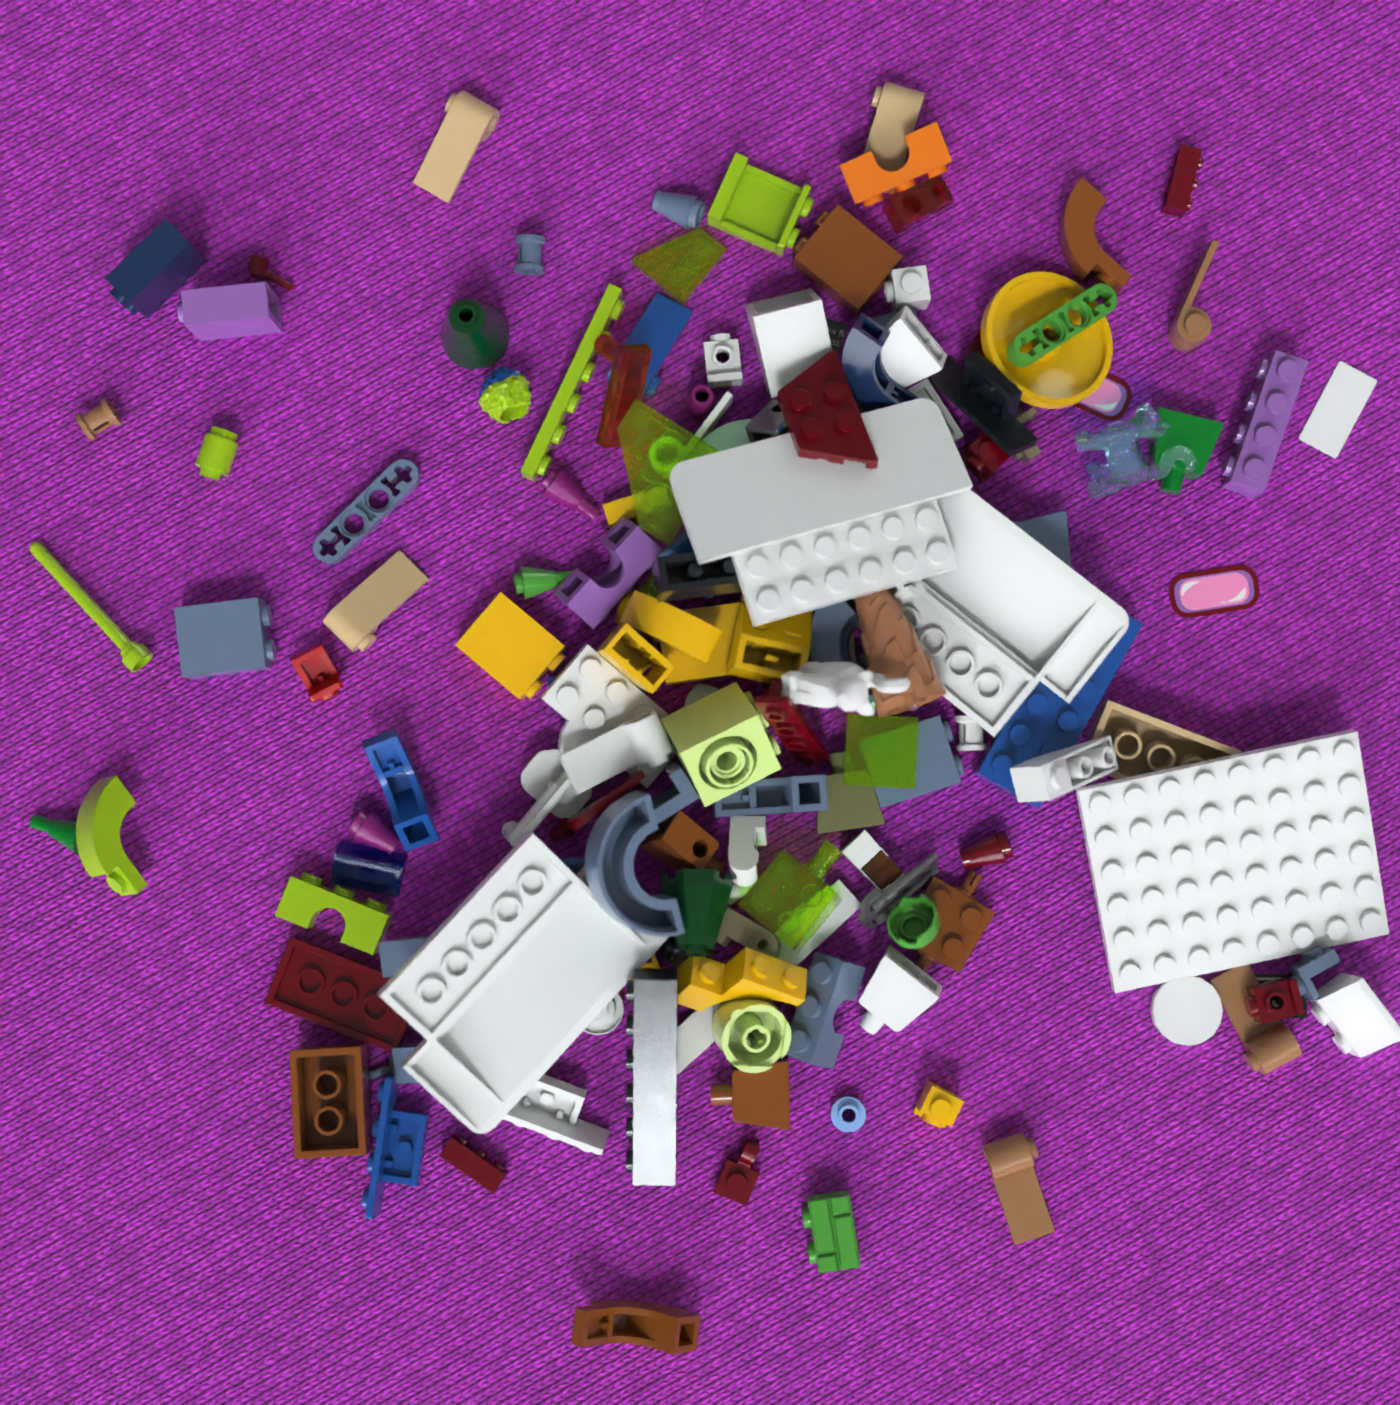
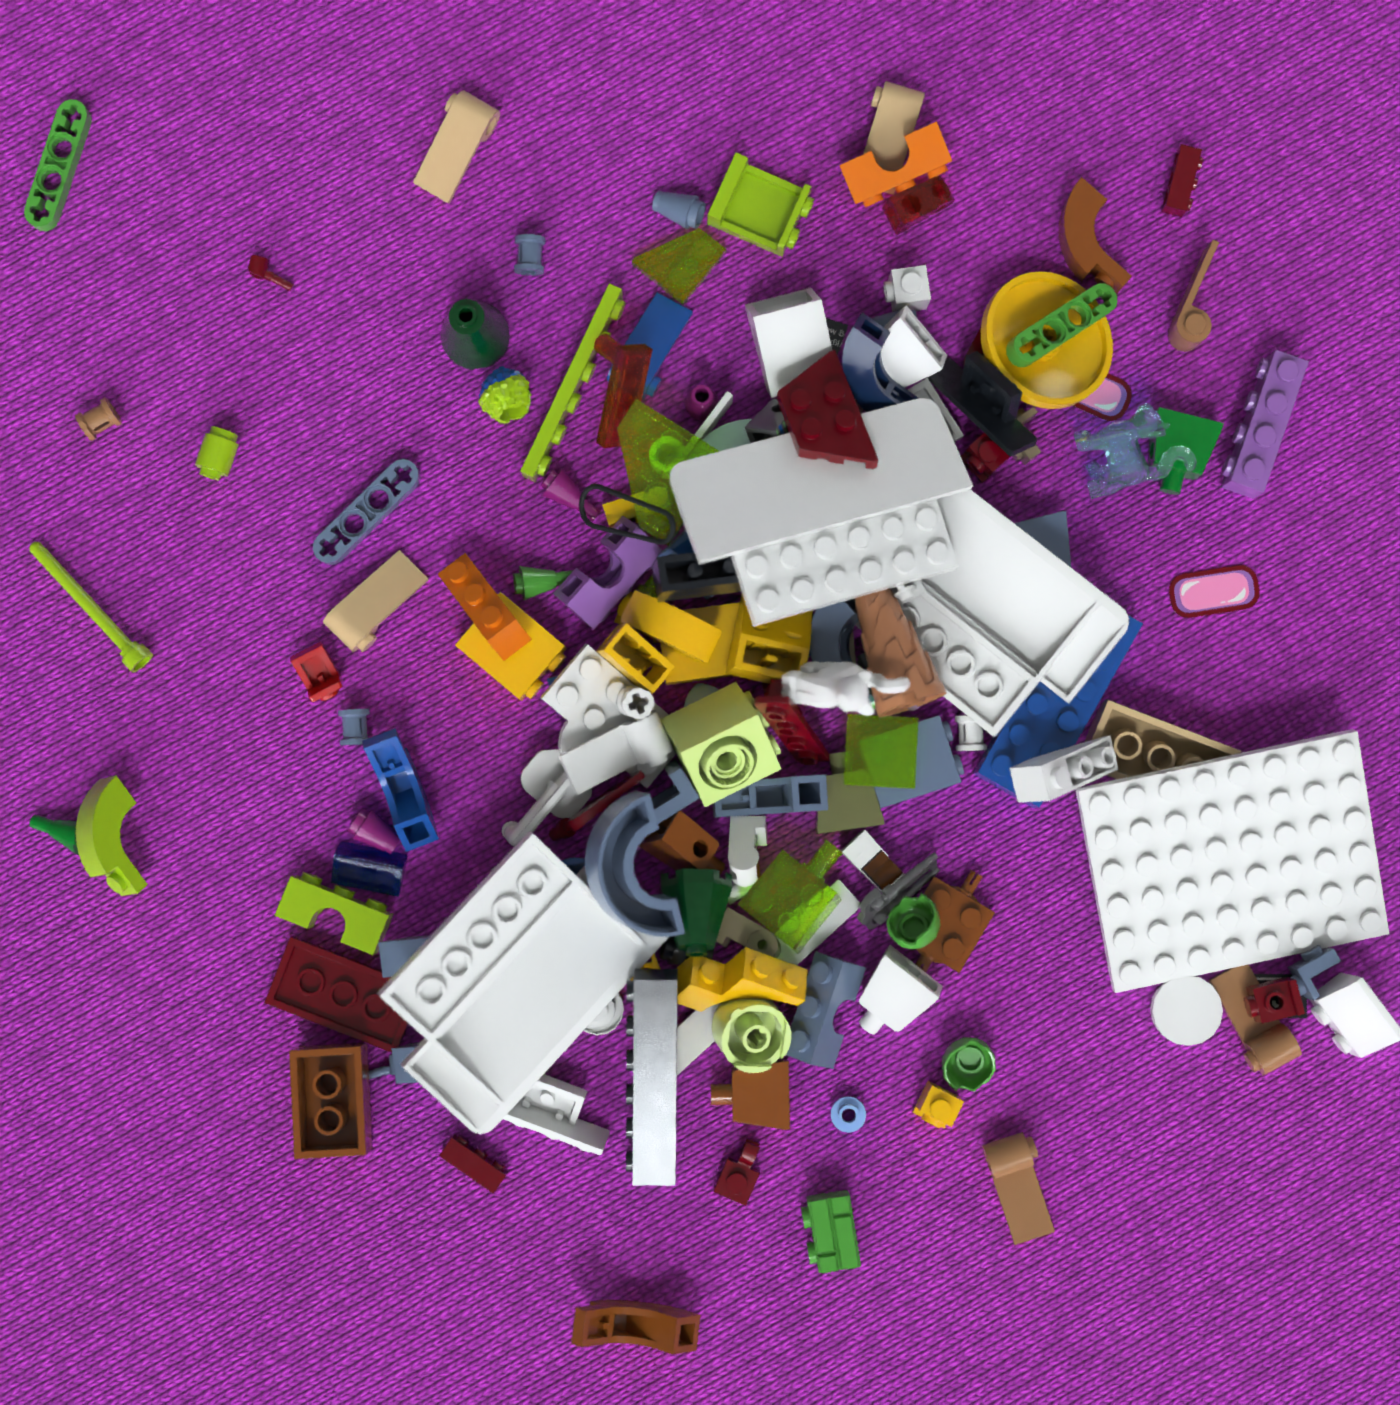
(51, 164): none -> bright green beam
(154, 270): dark blue brick -> none
(224, 638): sand blue brick -> none
(230, 311): medium lavender brick -> none
(354, 726): none -> sand blue bush
(397, 1149): blue bracket -> none
(484, 607): none -> orange arch
(633, 500): none -> black piece
(644, 707): none -> white bush
(718, 373): white brick -> none
(845, 259): dark orange brick -> none
(968, 1064): none -> bright green hair
(988, 850): dark red cone -> none
(1337, 409): white sticker -> none

